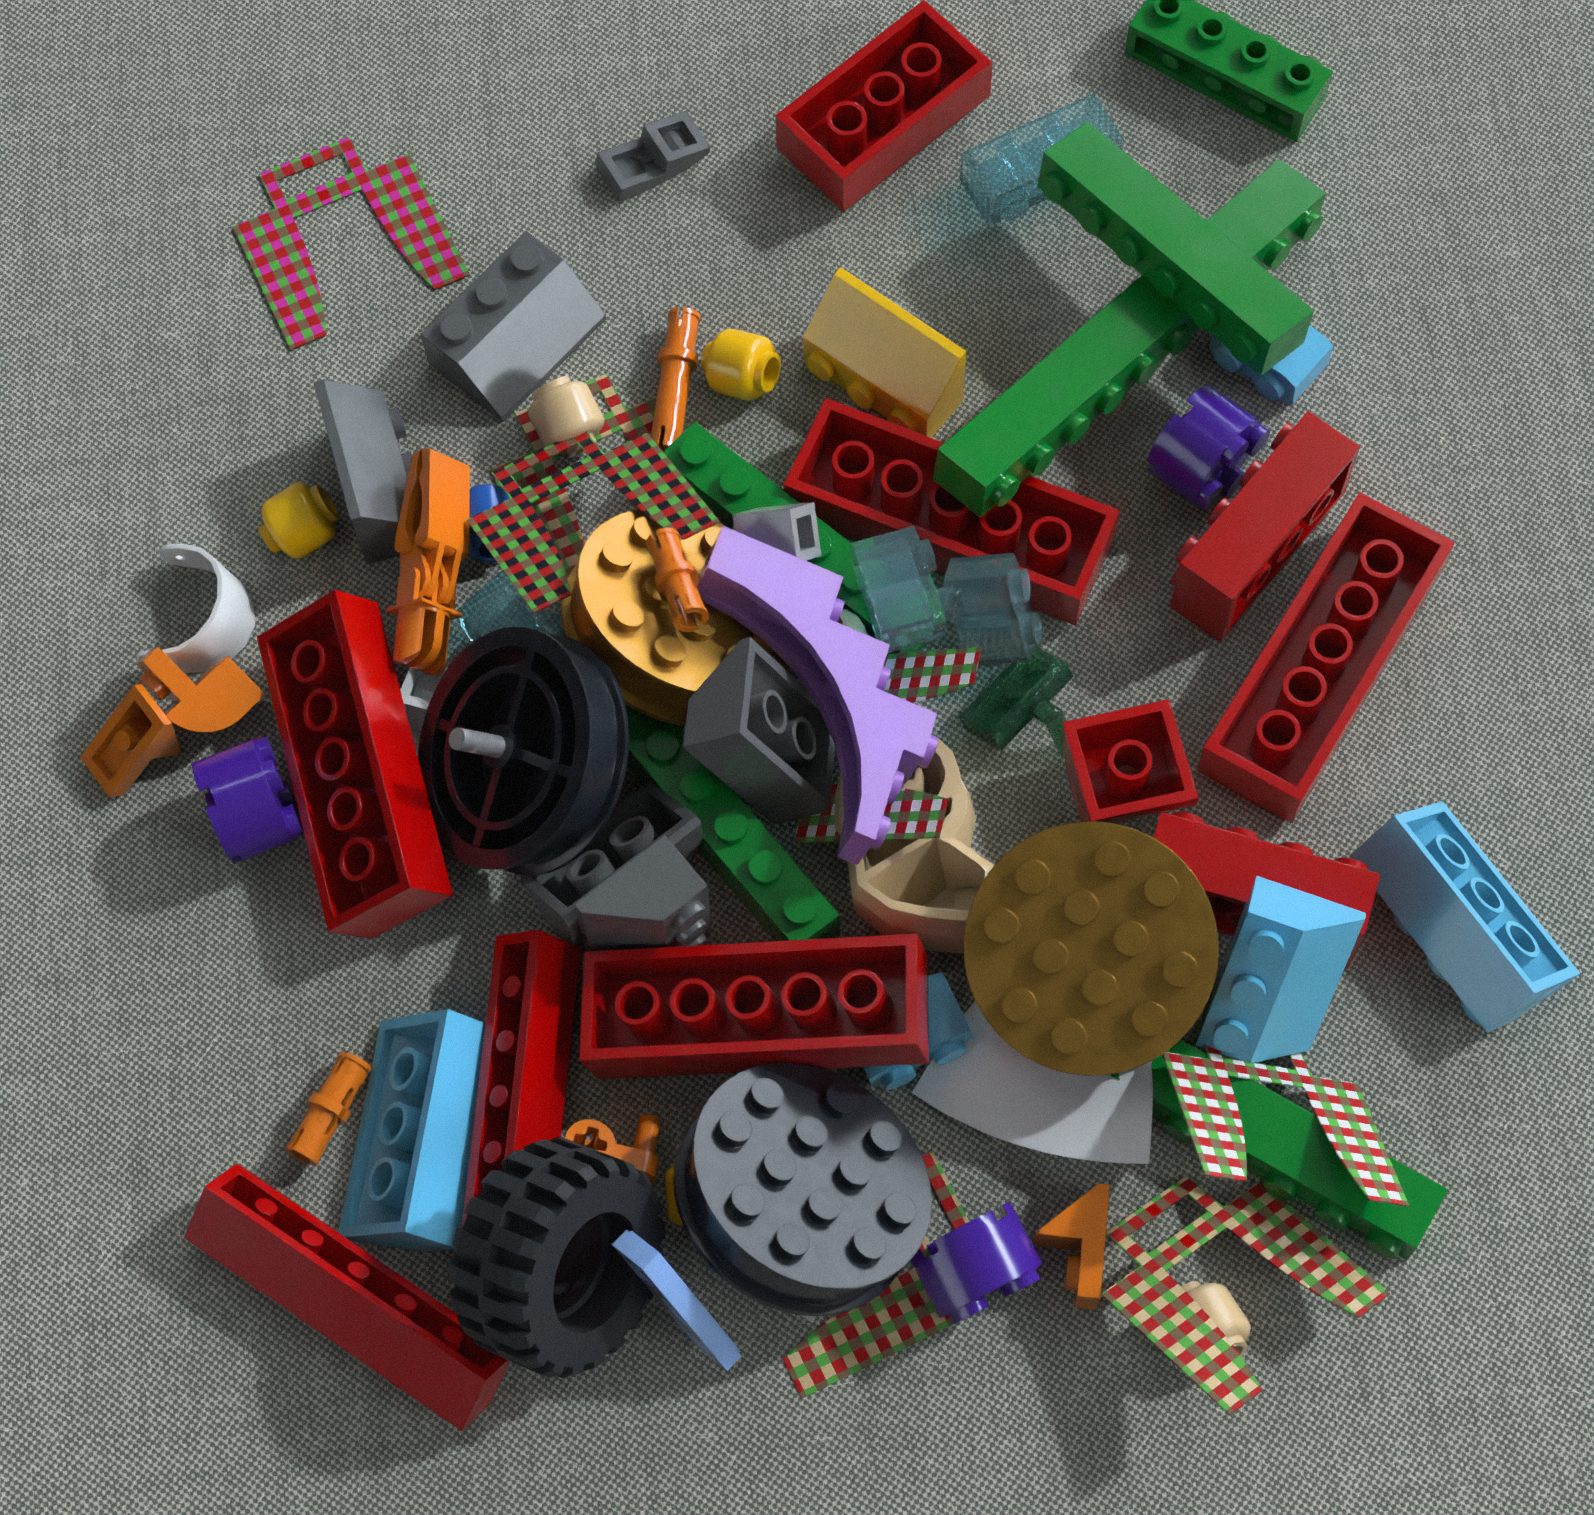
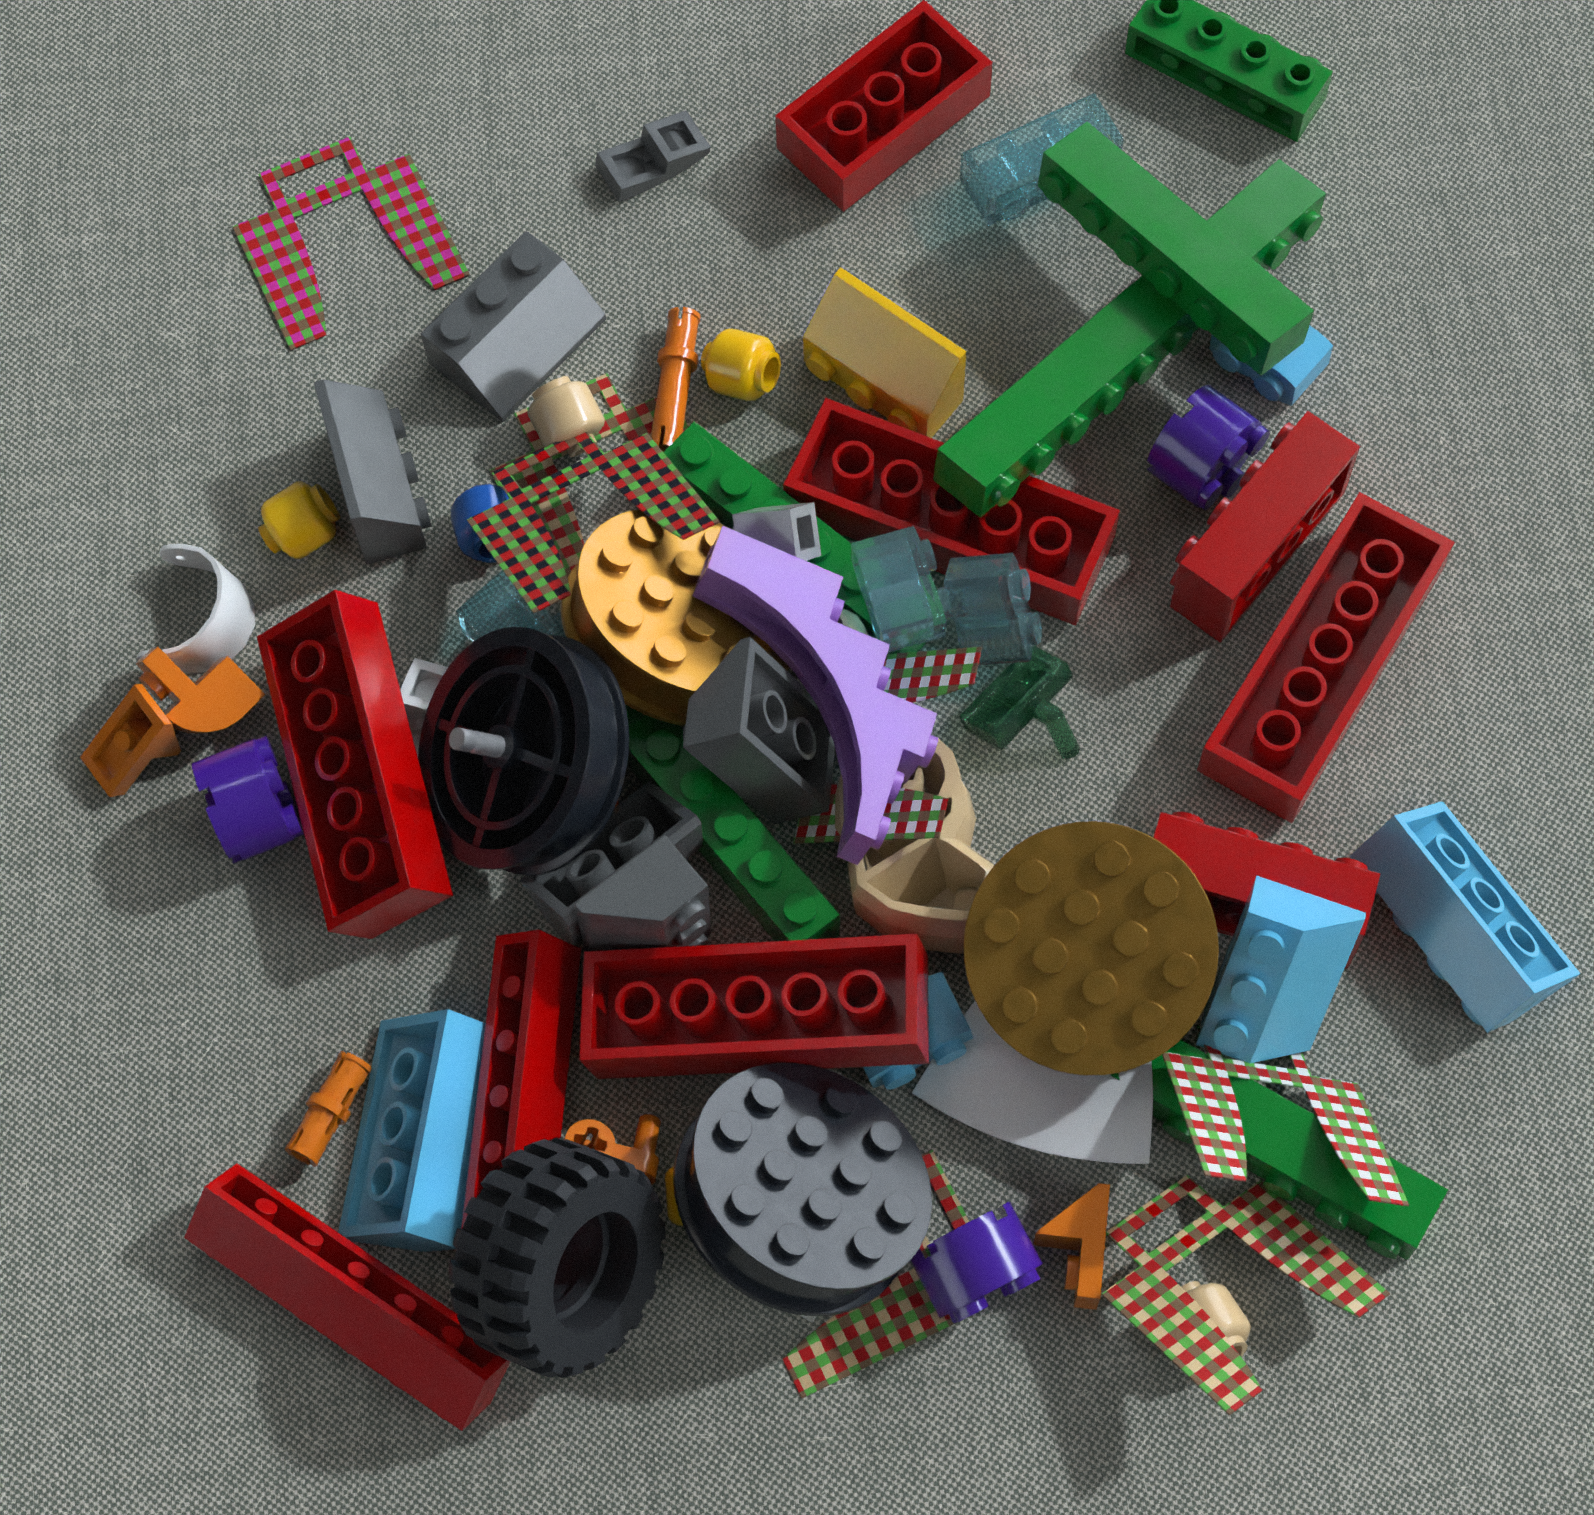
(431, 545): orange arm -> none
(677, 579): orange pin -> none
(677, 1299): light blue tile -> none
(1127, 764): red brick -> none

